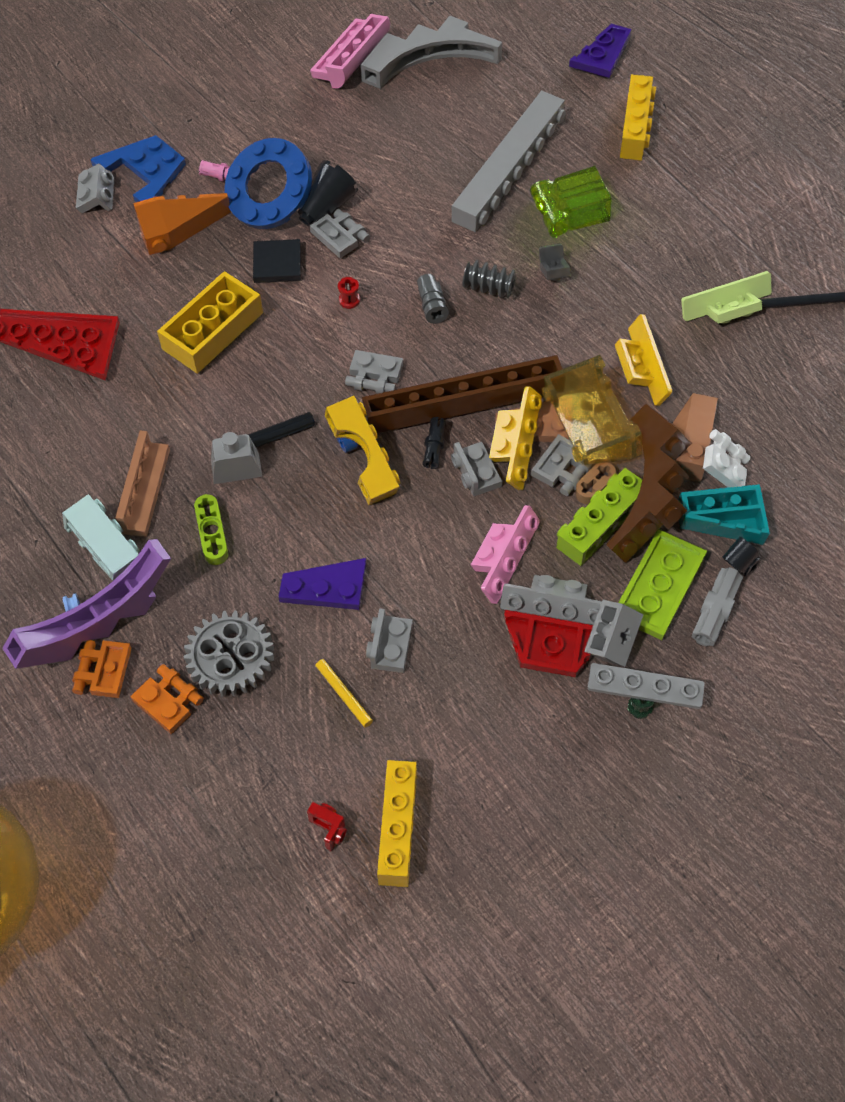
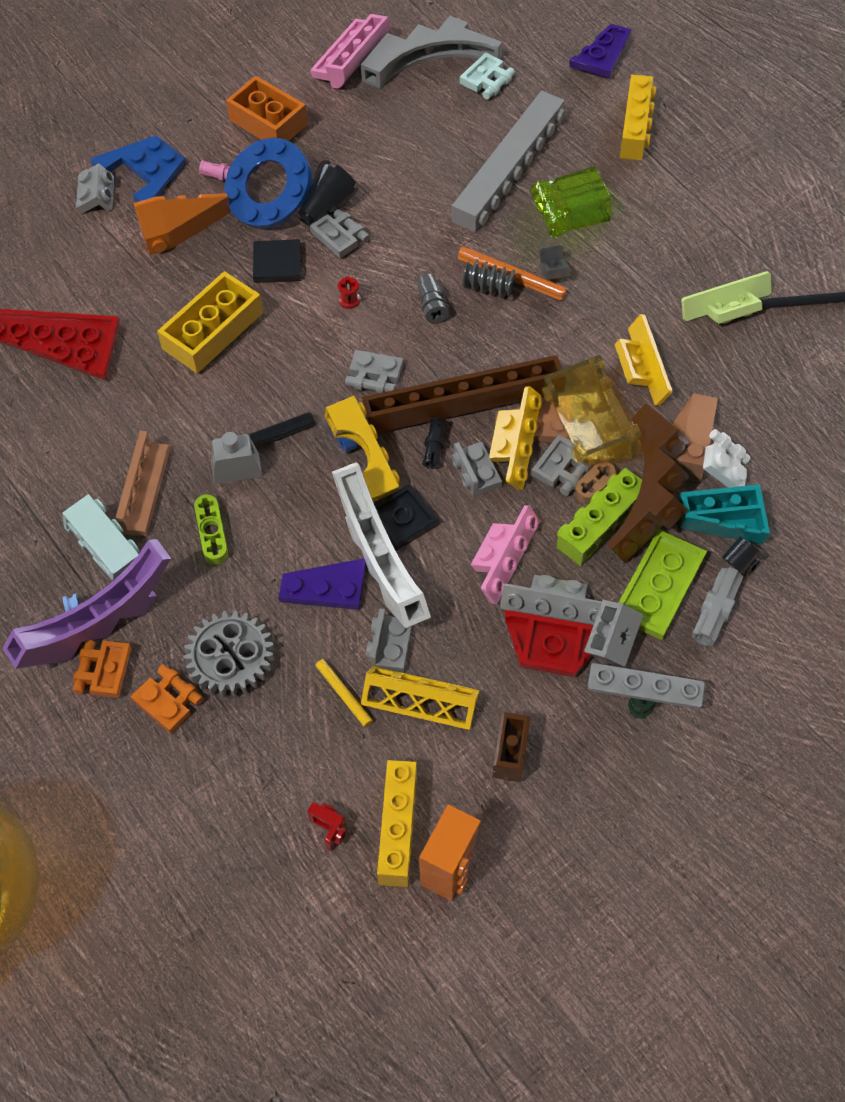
(266, 110): none -> orange brick
(367, 531): none -> white arch
(405, 517): none -> black tile
(421, 687): none -> yellow fence
(448, 853): none -> orange wedge
(482, 72): none -> light aqua plate
(511, 747): none -> reddish brown brick
(522, 277): none -> orange axle

